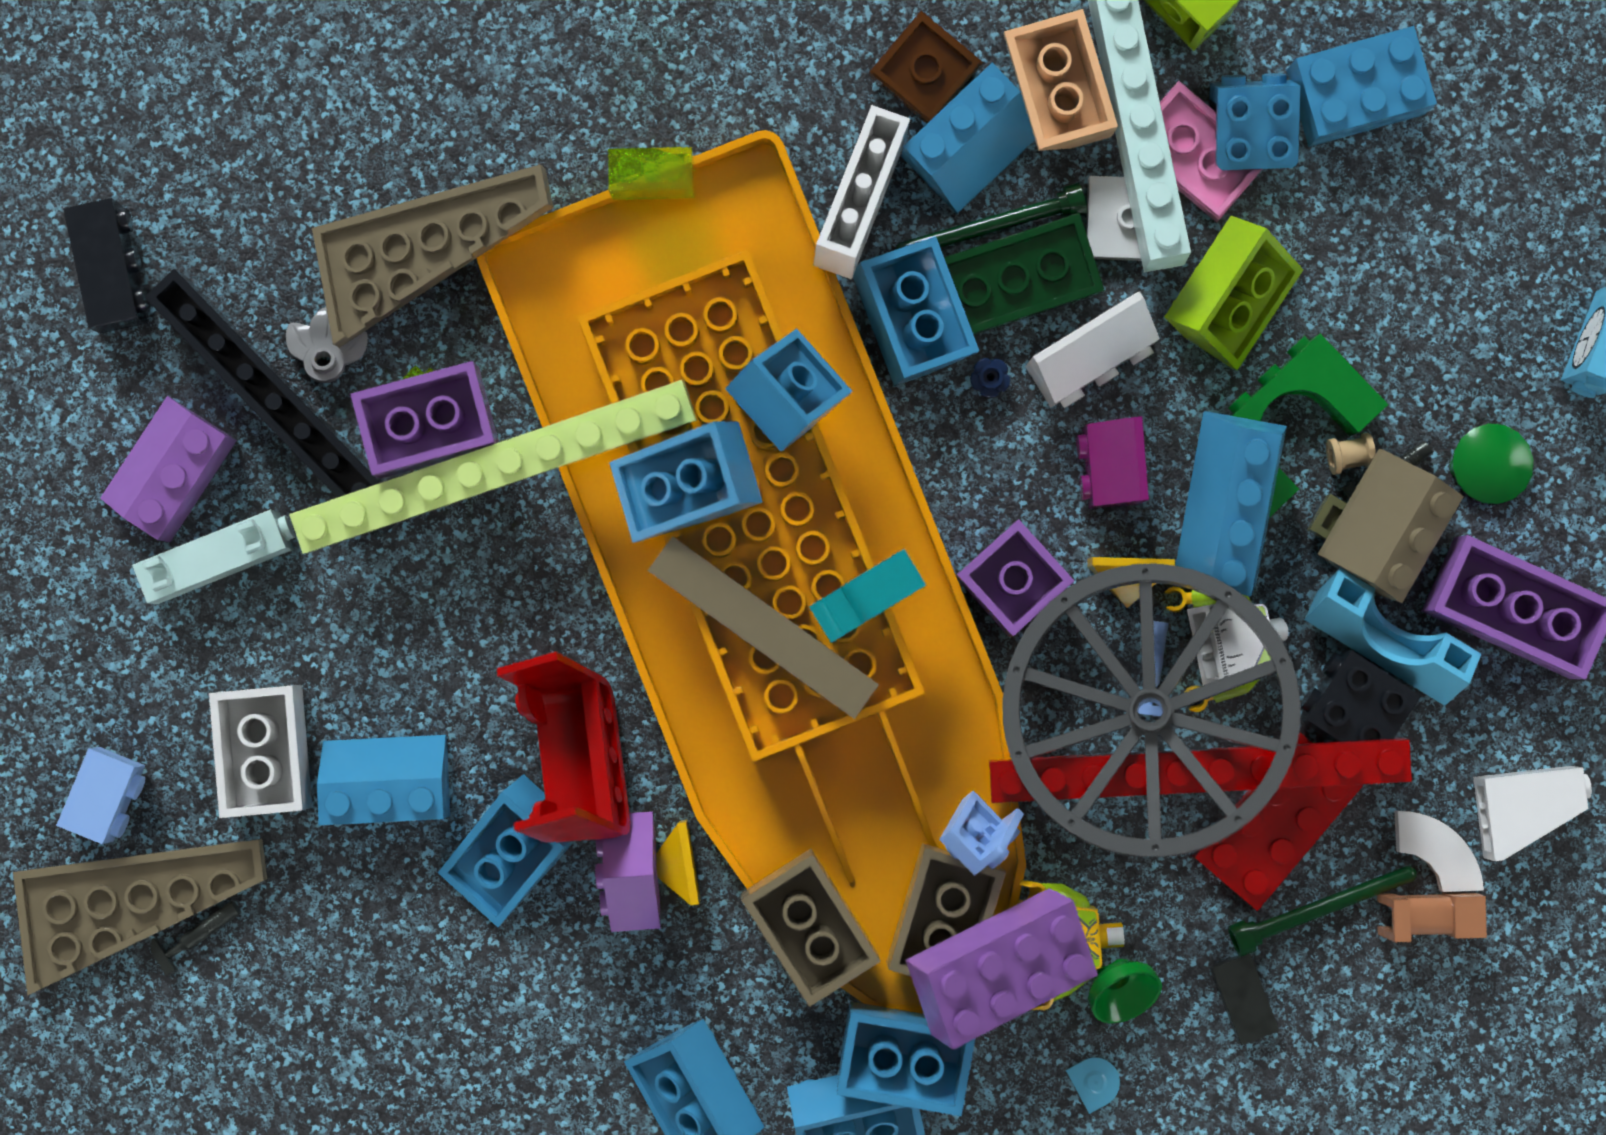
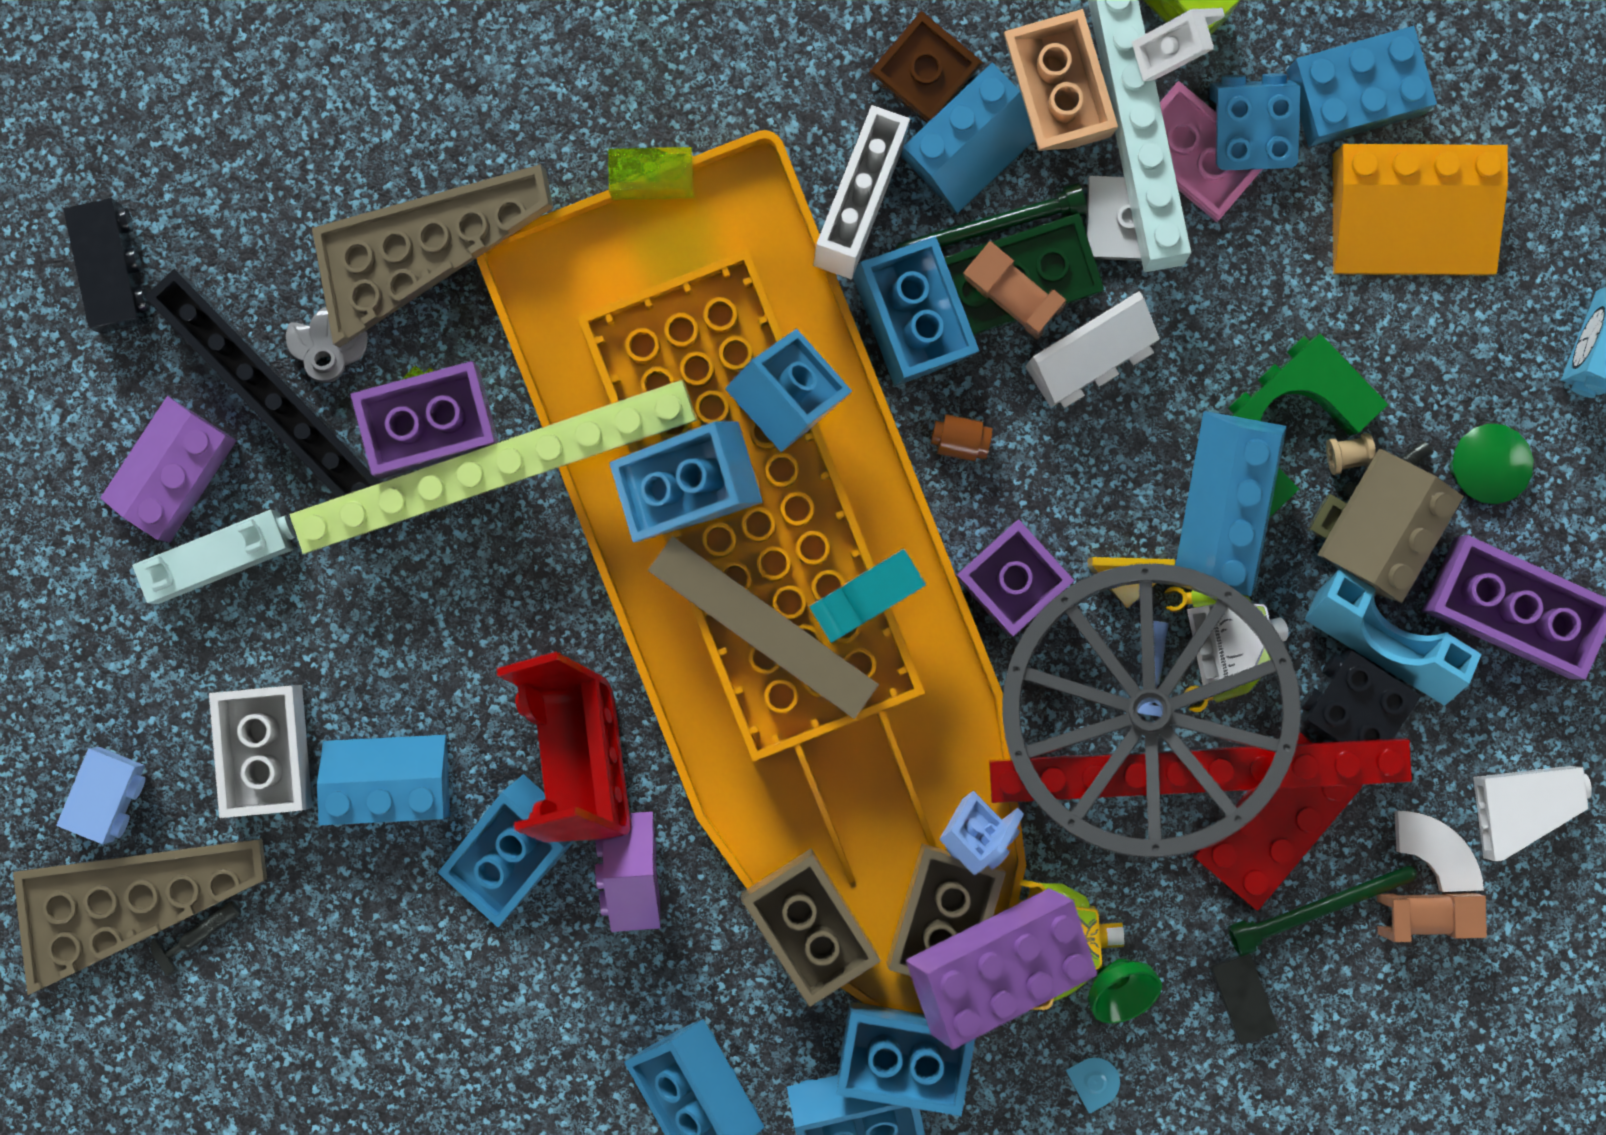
(677, 864): yellow slope -> none
(961, 438): none -> dark orange brick
(979, 377): dark blue plate -> none
(997, 278): none -> nougat piece
(1113, 463): magenta slope -> none
(1175, 42): none -> white panel
(1234, 291): lime slope -> none
(1418, 208): none -> light orange slope

